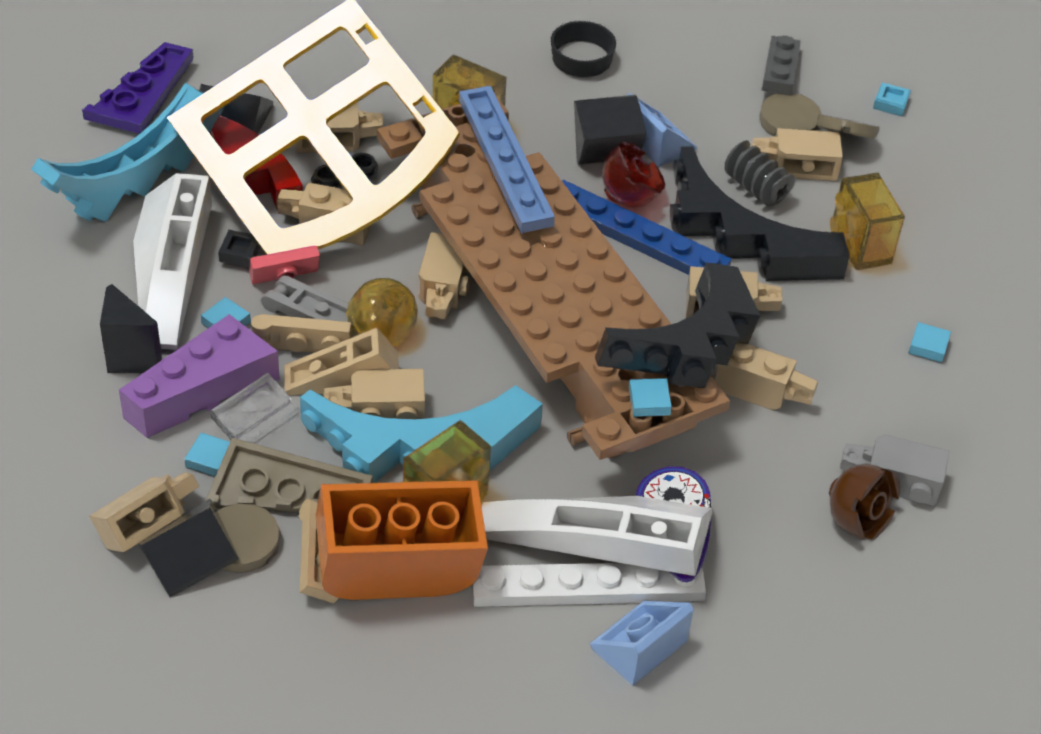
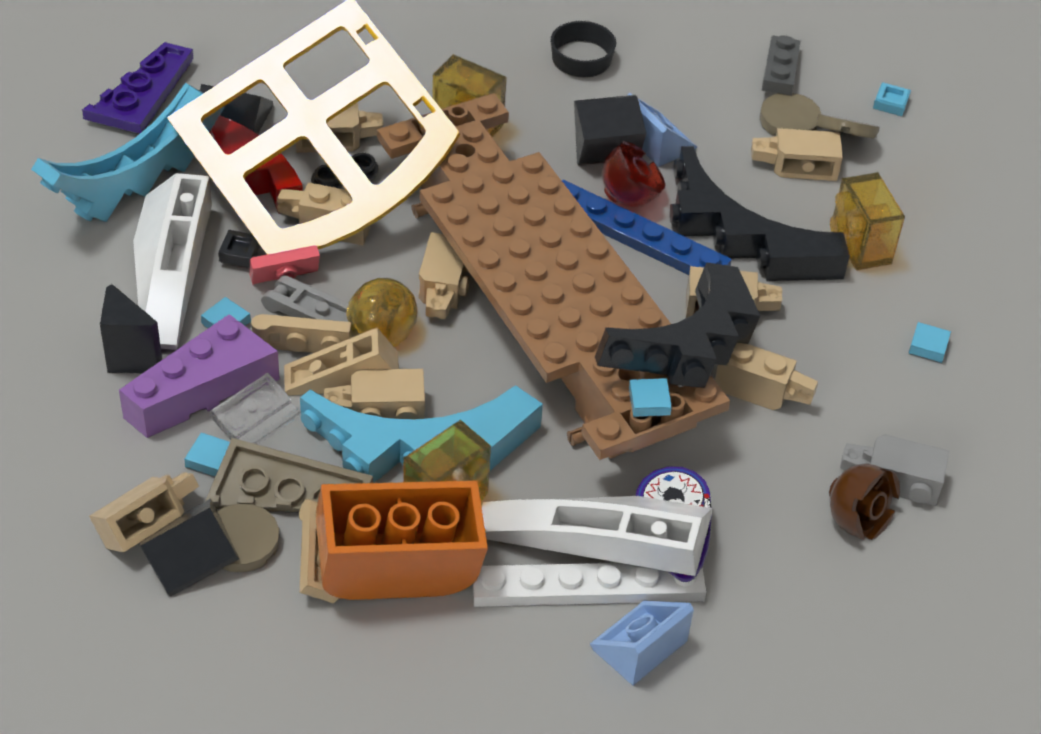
(506, 159): medium blue plate -> none
(758, 173): dark grey piece -> none

